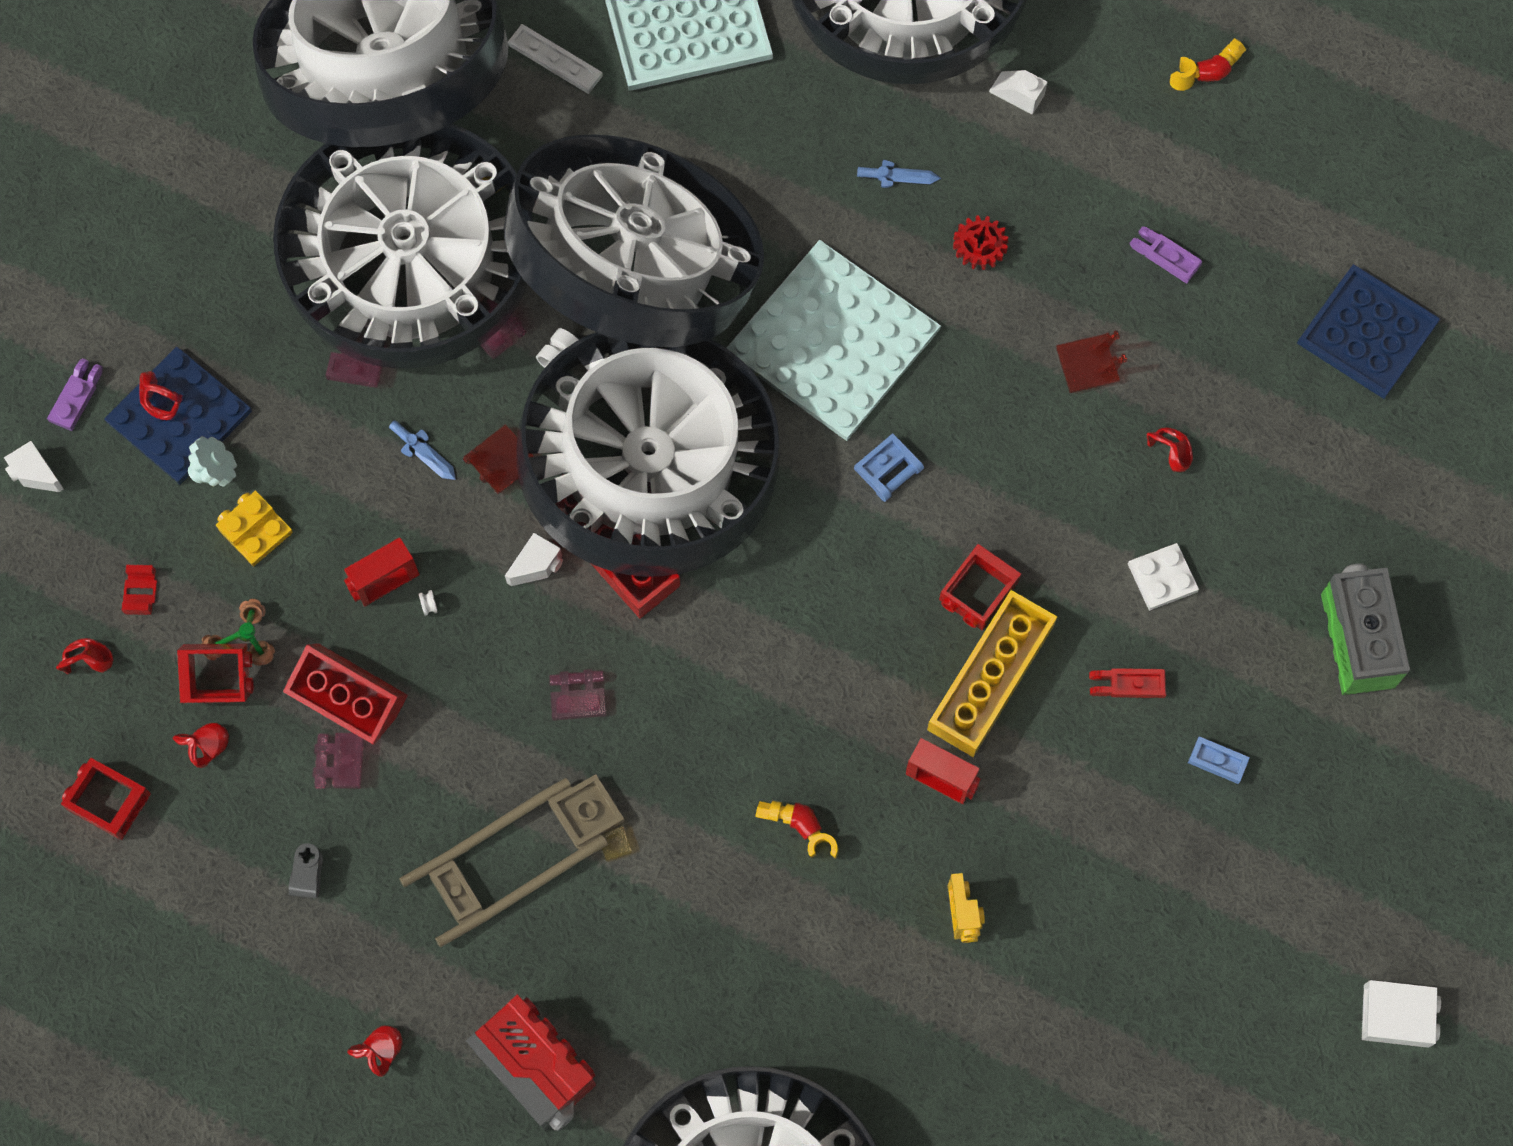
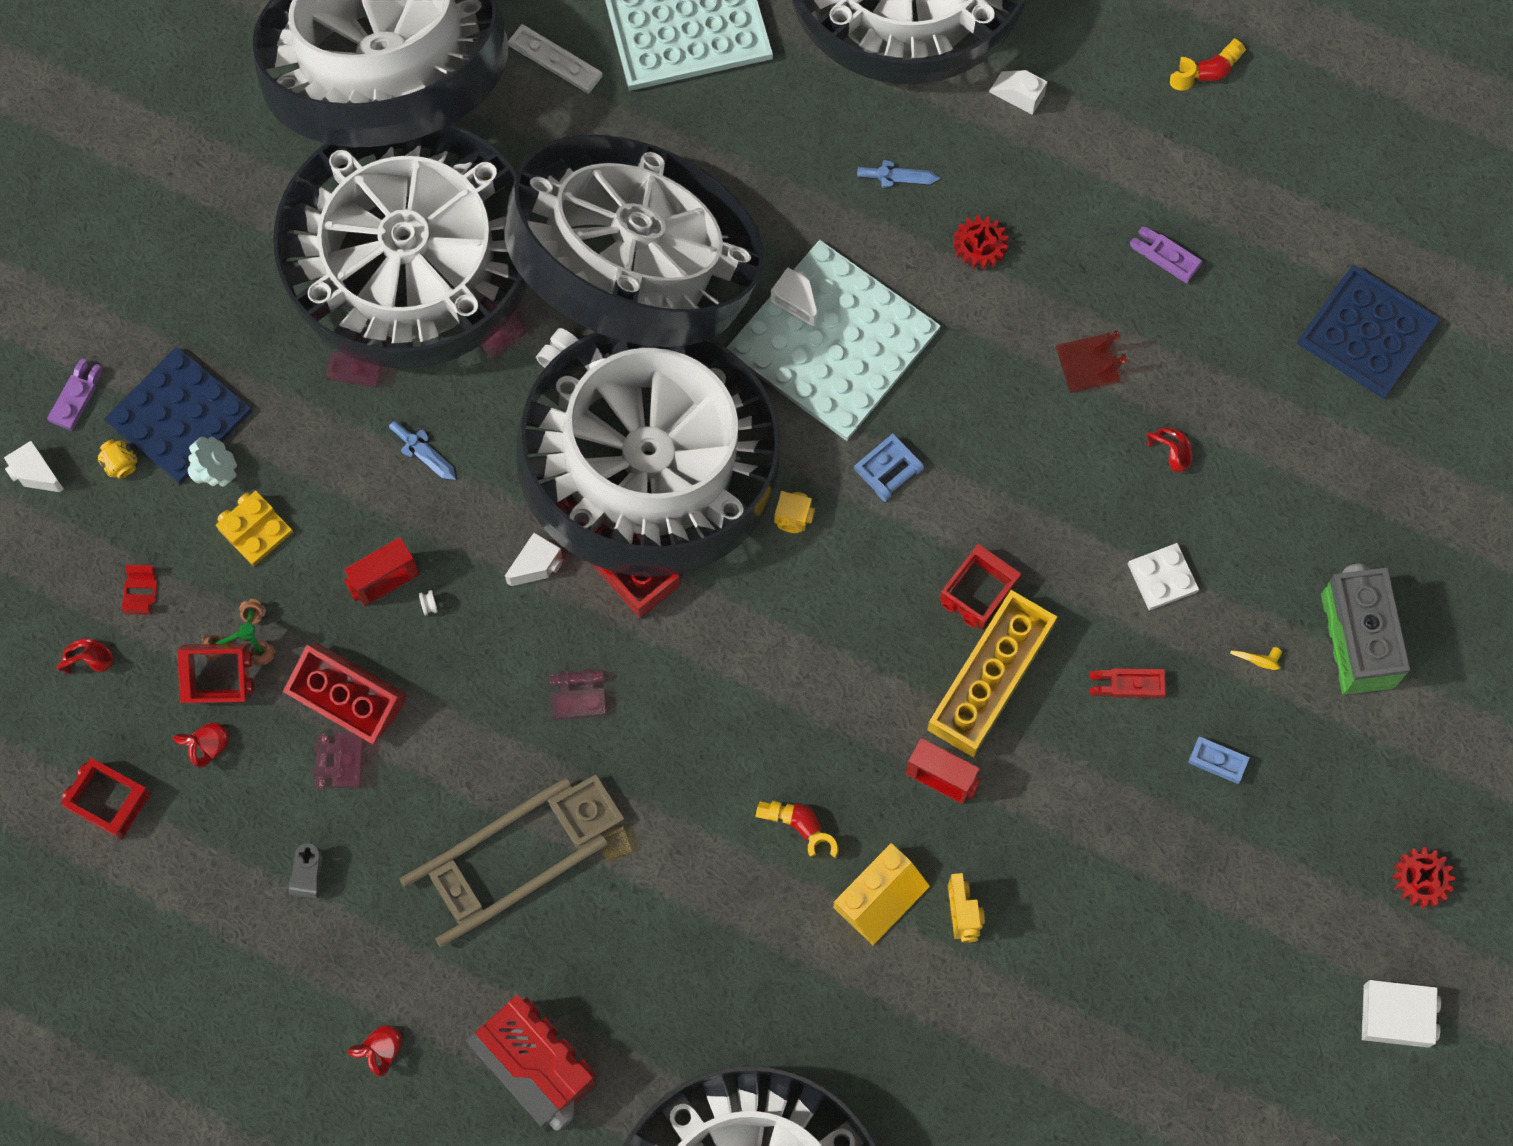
(117, 459): none -> yellow head
(147, 387): red piece -> none
(496, 459): clear red plate -> none
(793, 512): none -> yellow brick
(795, 295): none -> white slope
(881, 894): none -> yellow slope
(1263, 661): none -> yellow bar
(1415, 869): none -> red gear

